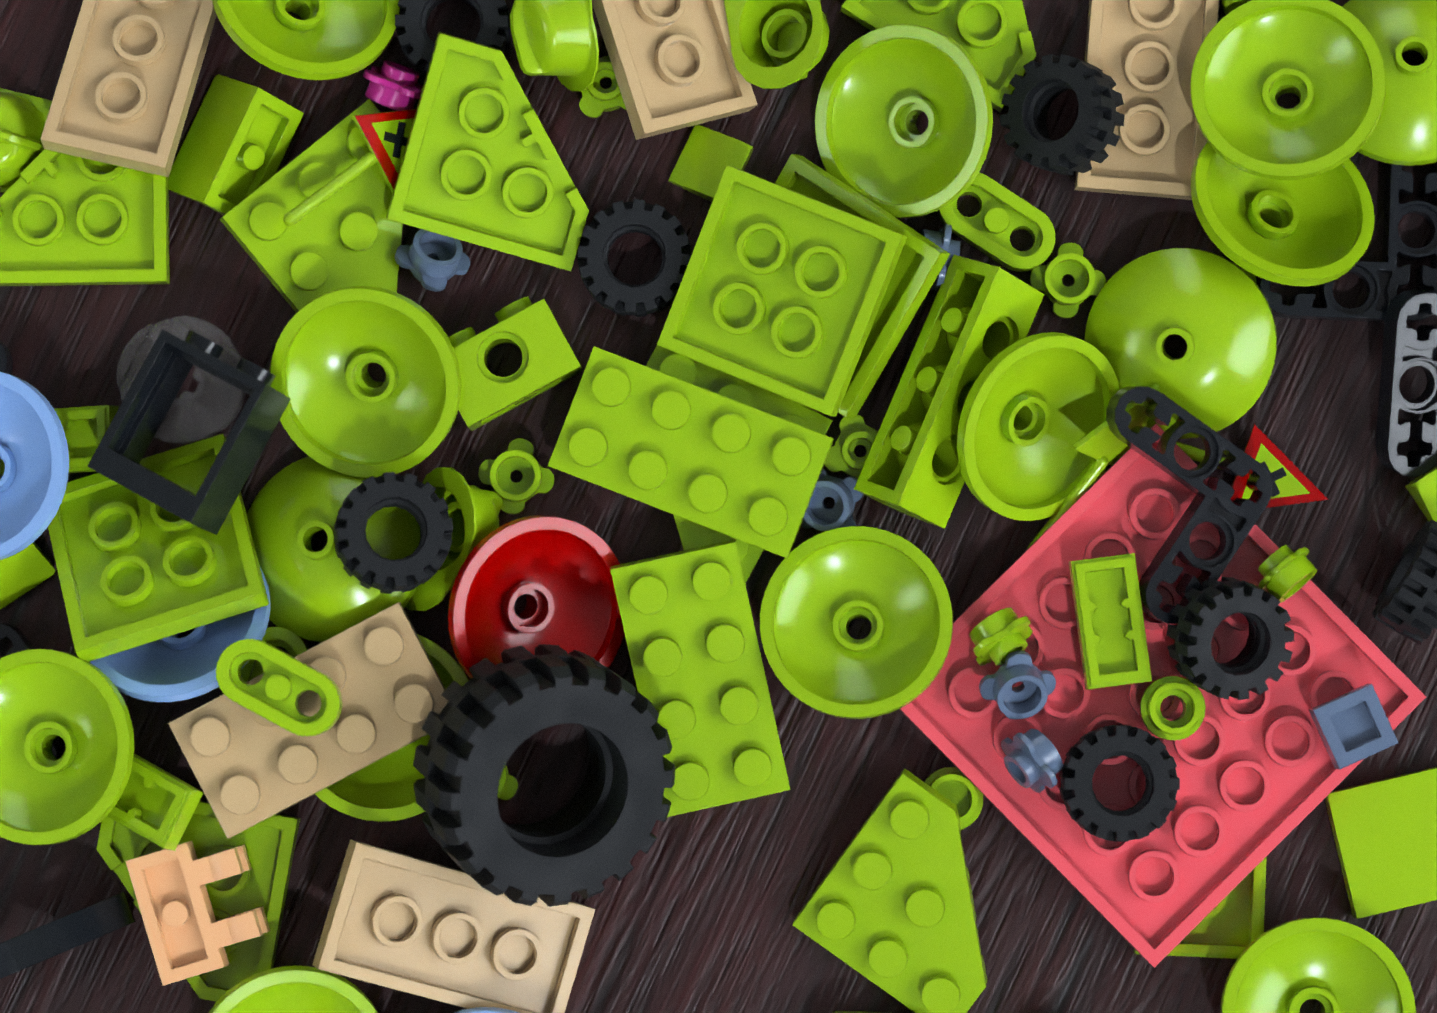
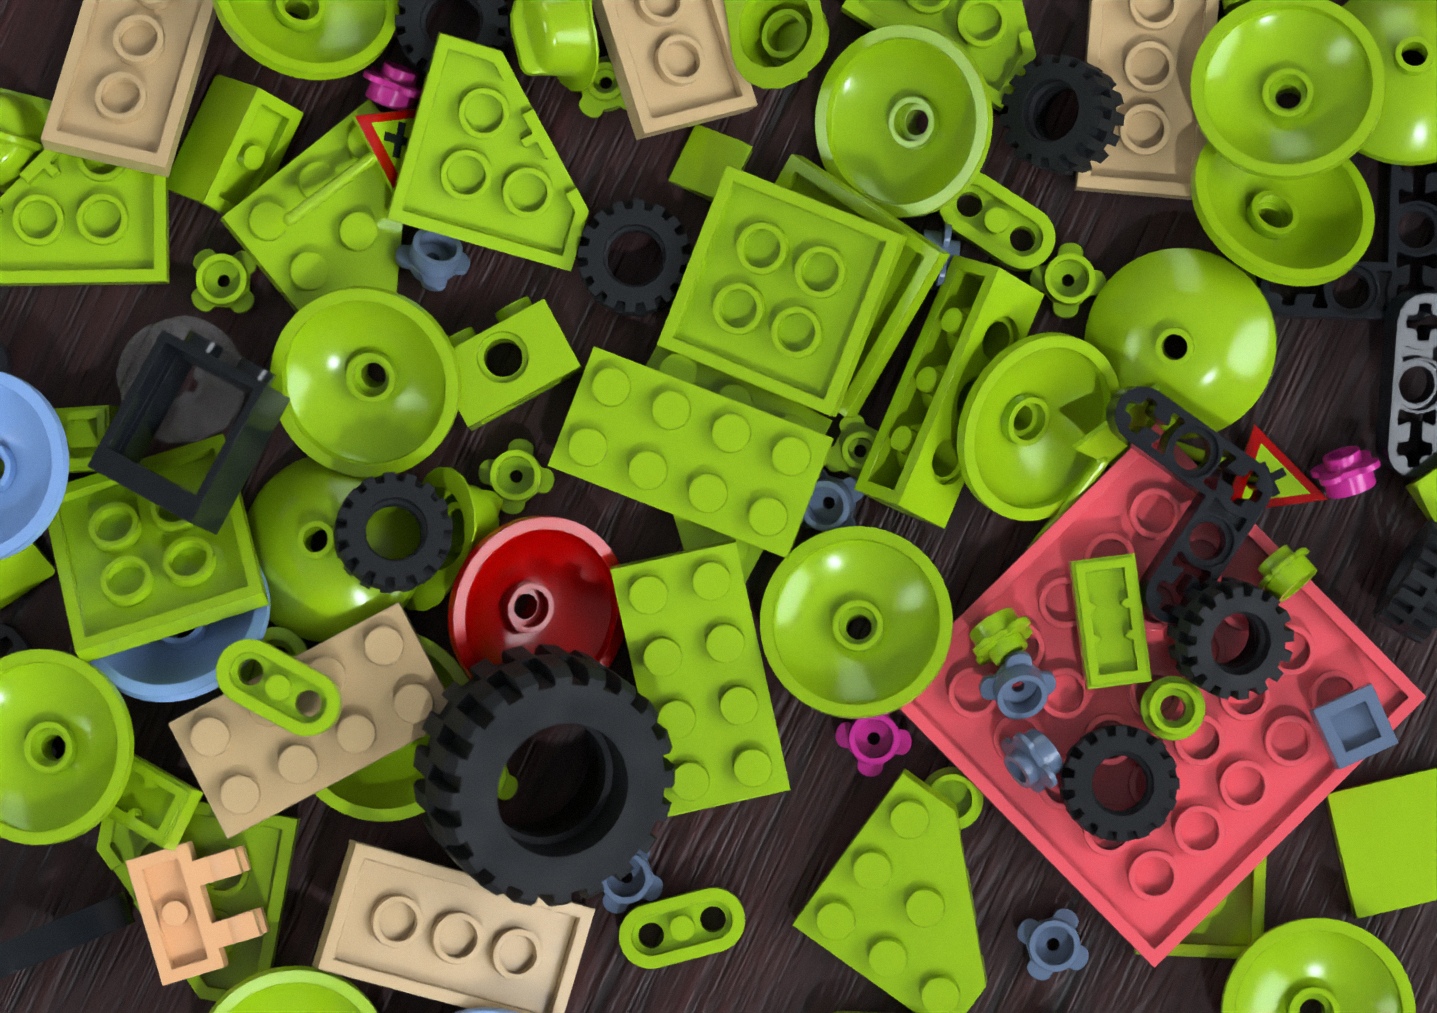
(209, 270): none -> lime plate
(643, 885): none -> sand blue plate
(682, 928): none -> lime plate
(870, 756): none -> dark pink plate
(1067, 955): none -> sand blue plate
(1346, 472): none -> dark pink plate

